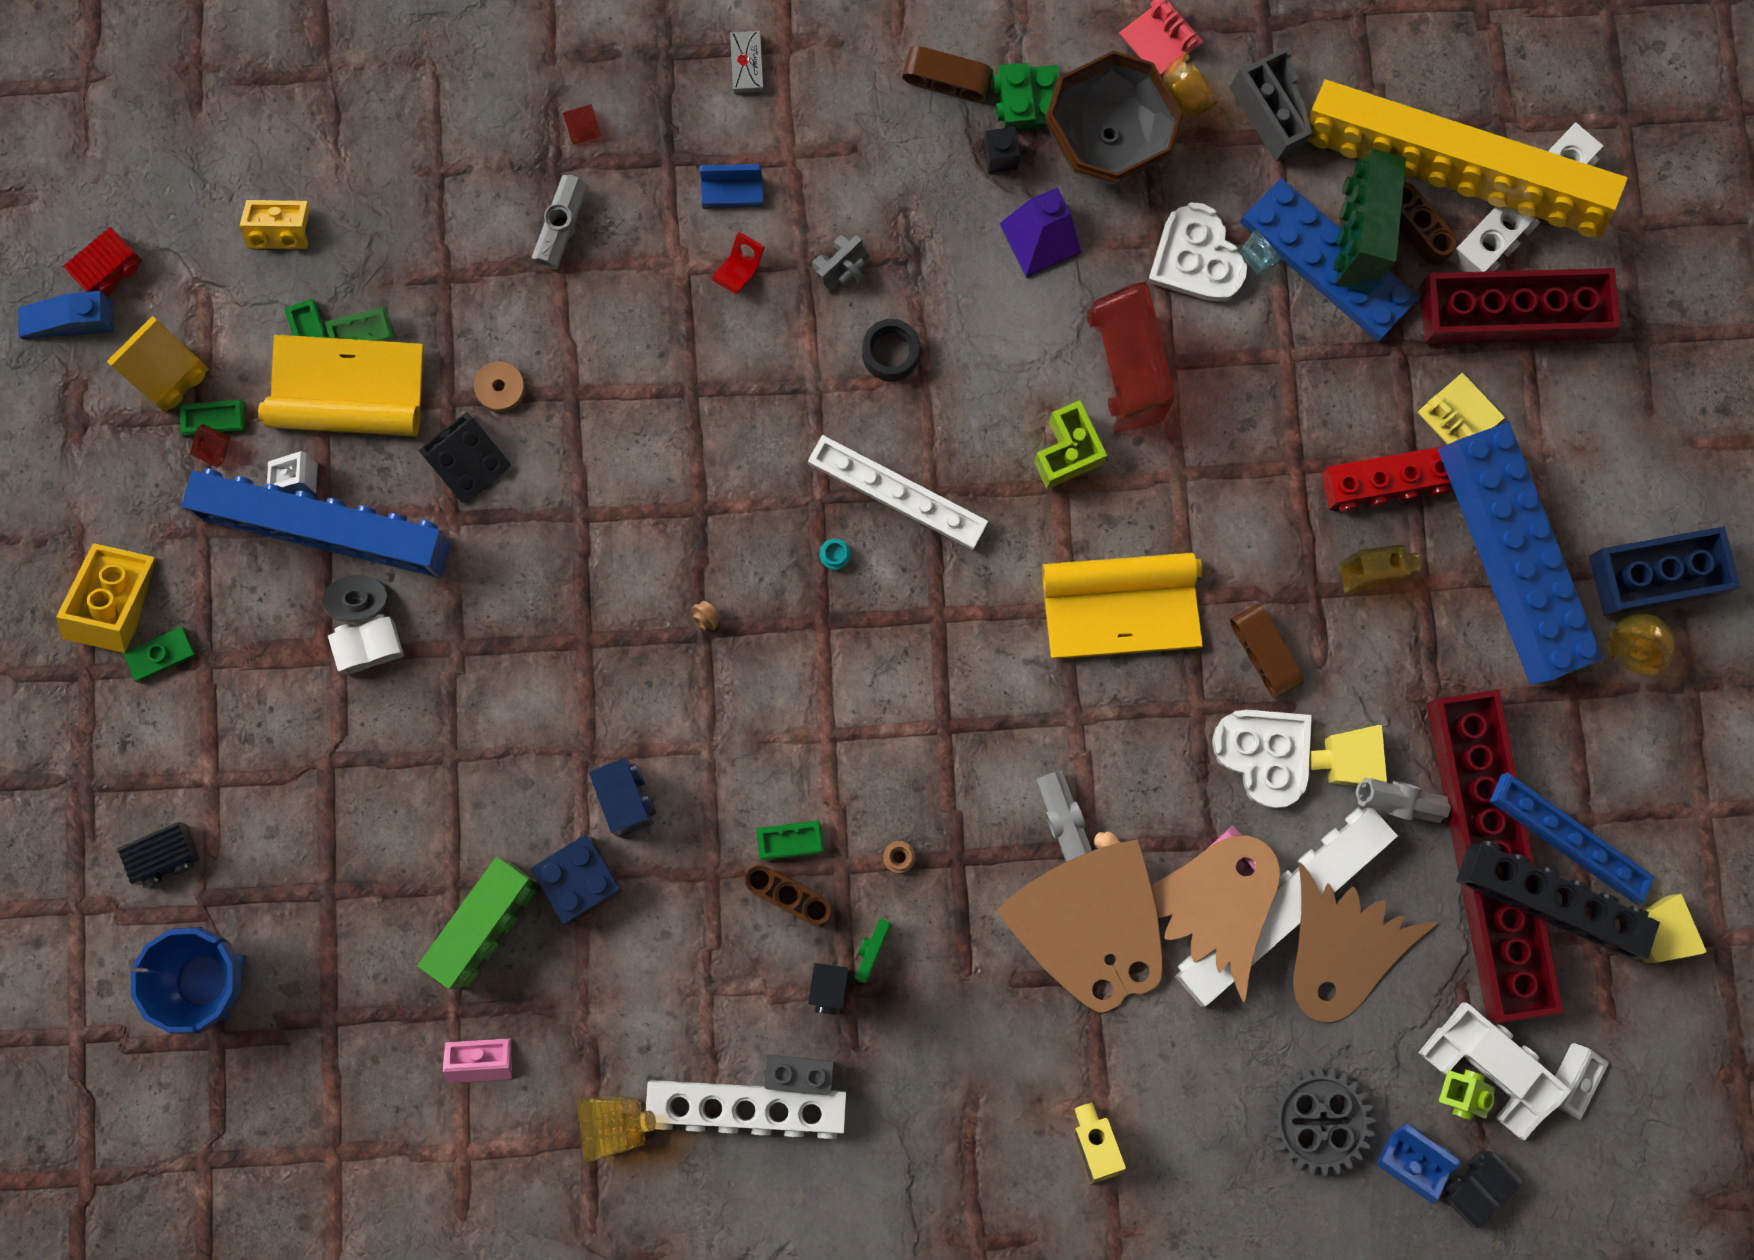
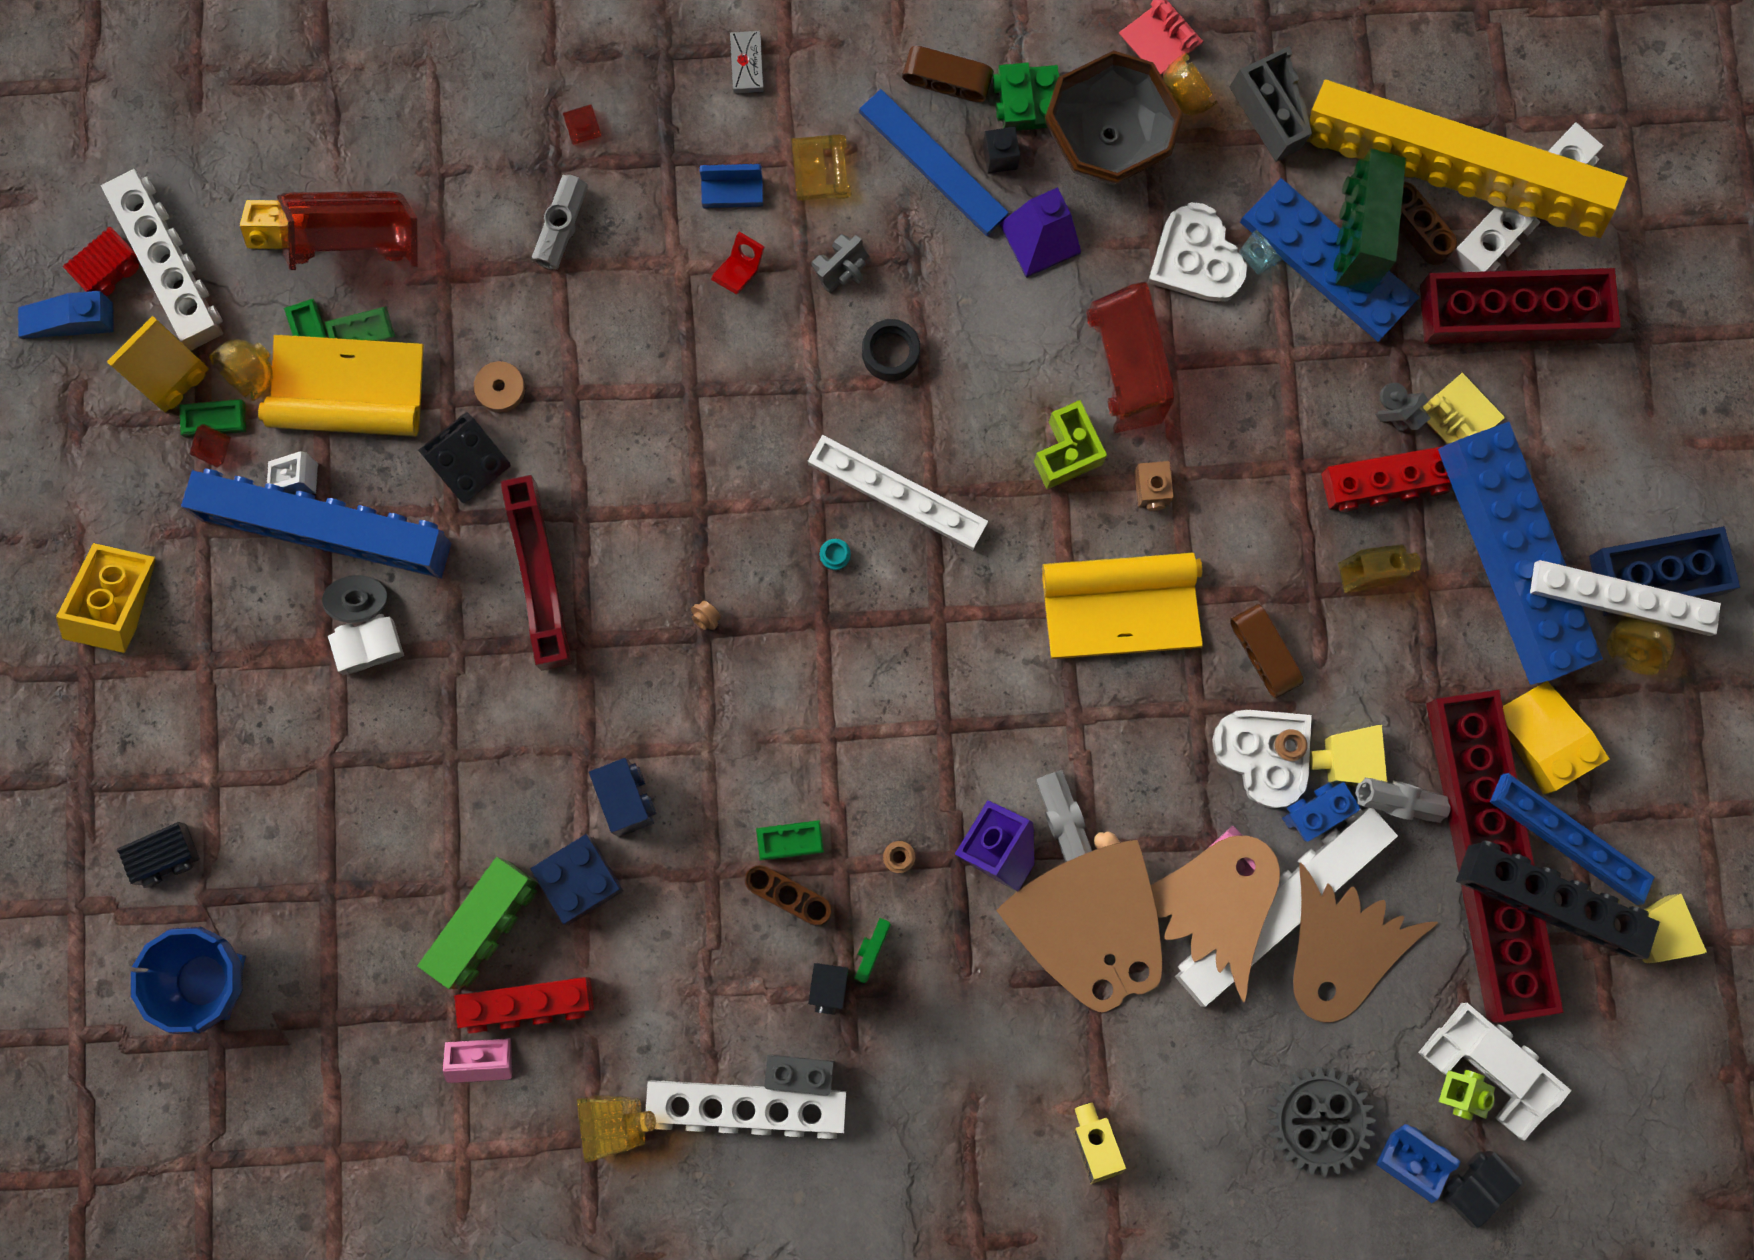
(123, 195): none -> white brick
(159, 654): green plate -> none
(244, 366): none -> clear yellow cylinder
(346, 223): none -> clear red windscreen
(524, 1002): none -> red brick
(537, 572): none -> dark red arch
(810, 167): none -> clear yellow plate
(933, 162): none -> blue tile
(1000, 845): none -> dark purple slope
(1153, 485): none -> medium nougat brick
(1299, 740): none -> medium nougat plate
(1323, 812): none -> blue bracket
(1402, 408): none -> dark grey hips
(1551, 738): none -> yellow slope
(1581, 1073): white slope -> none
(1625, 598): none -> white plate

